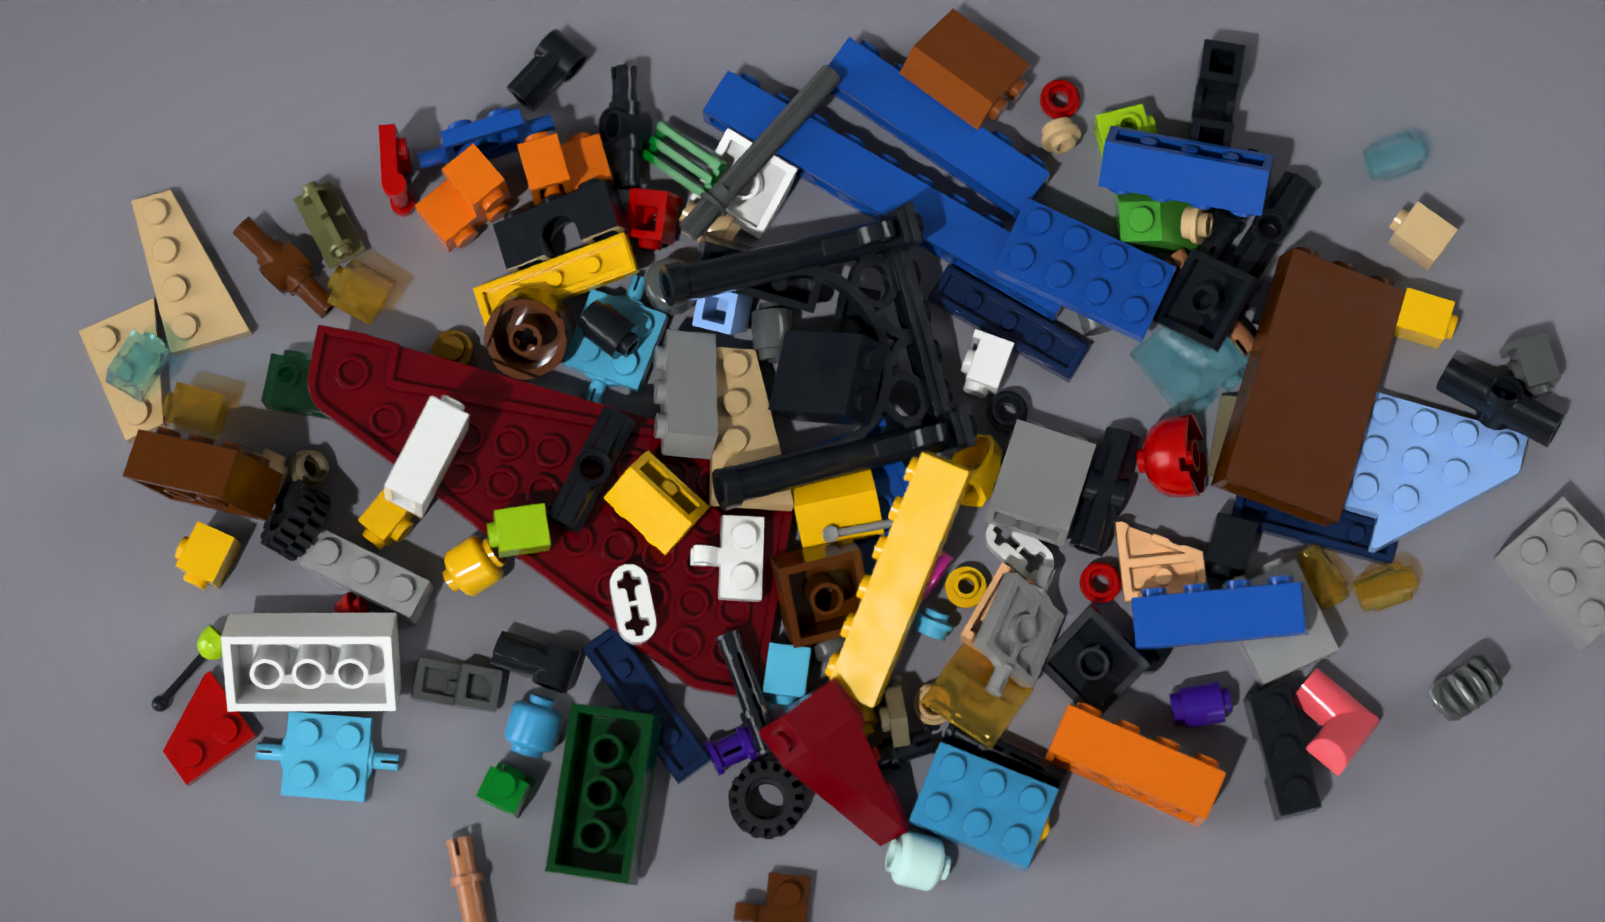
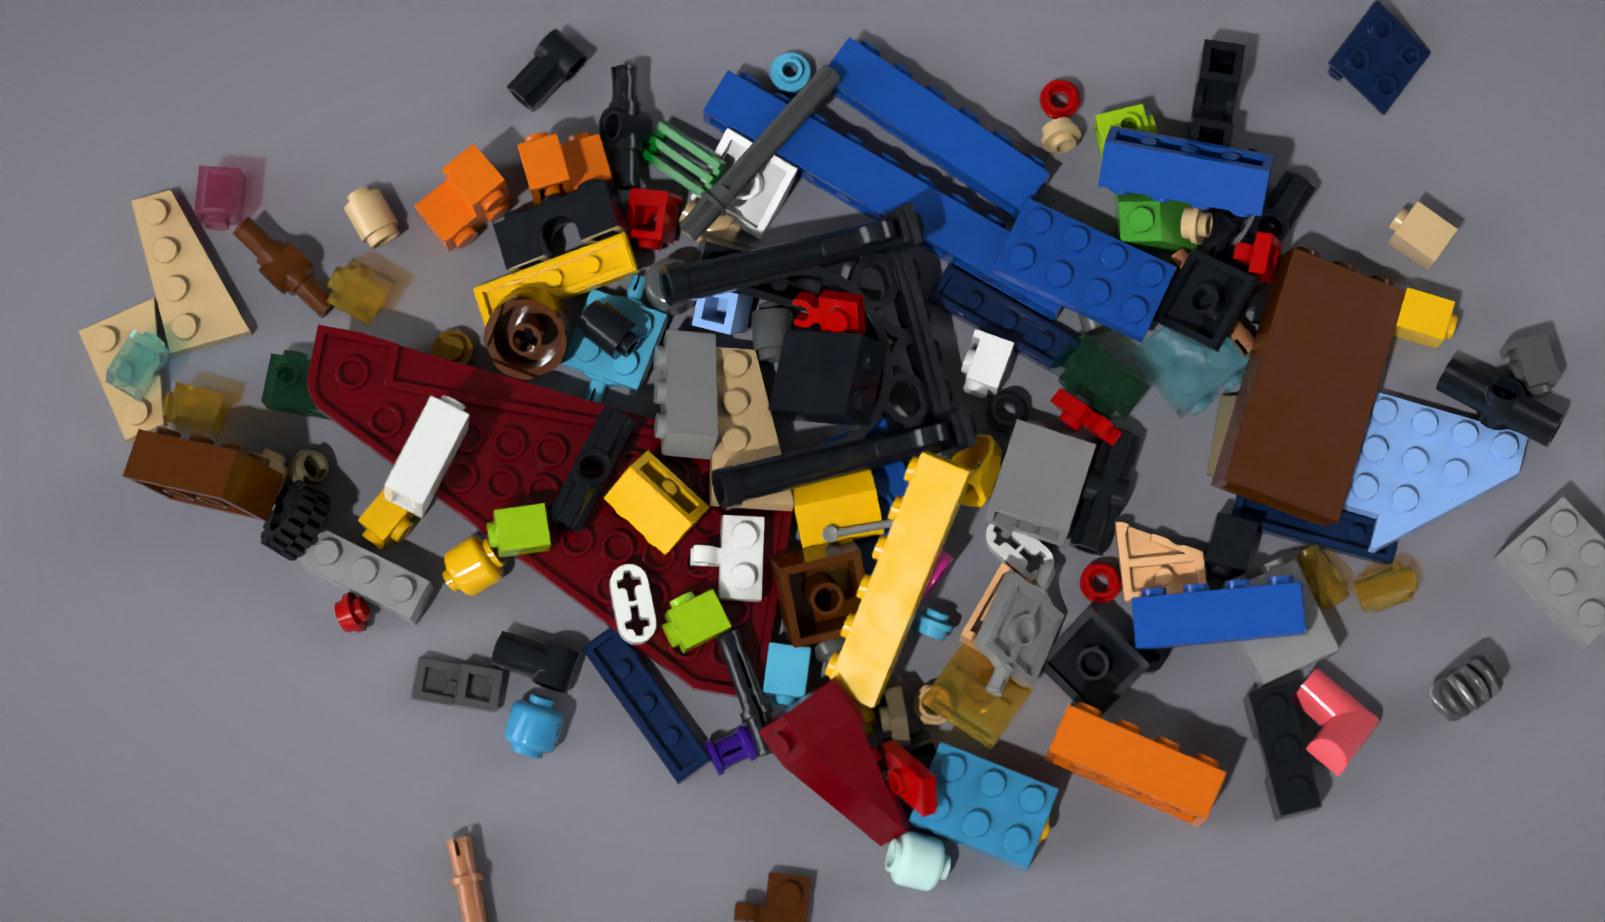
(206, 556): yellow brick -> none
(206, 732): red wing -> none
(209, 648): hinge -> none
(220, 197): none -> clear pink brick
(311, 661): white brick -> none
(327, 756): medium azure plate -> none
(328, 223): olive hinge -> none
(371, 217): none -> tan brick
(395, 163): red plate -> none
(492, 136): blue plate -> none
(506, 789): green brick -> none
(604, 794): dark green brick -> none
(695, 620): none -> lime brick
(772, 825): black tyre -> none
(790, 84): none -> medium azure plate
(833, 310): none -> red plate
(908, 778): none -> red plate
(960, 599): yellow plate -> none
(966, 70): dark orange brick -> none
(1008, 756): black pin -> none
(1079, 415): none -> red plate
(1098, 377): none -> clear green brick
(1173, 457): red cylinder -> none
(1200, 705): dark purple brick -> none
(1260, 257): none -> red tile
(1378, 58): none -> dark blue hinge
(1394, 156): clear light blue brick -> none

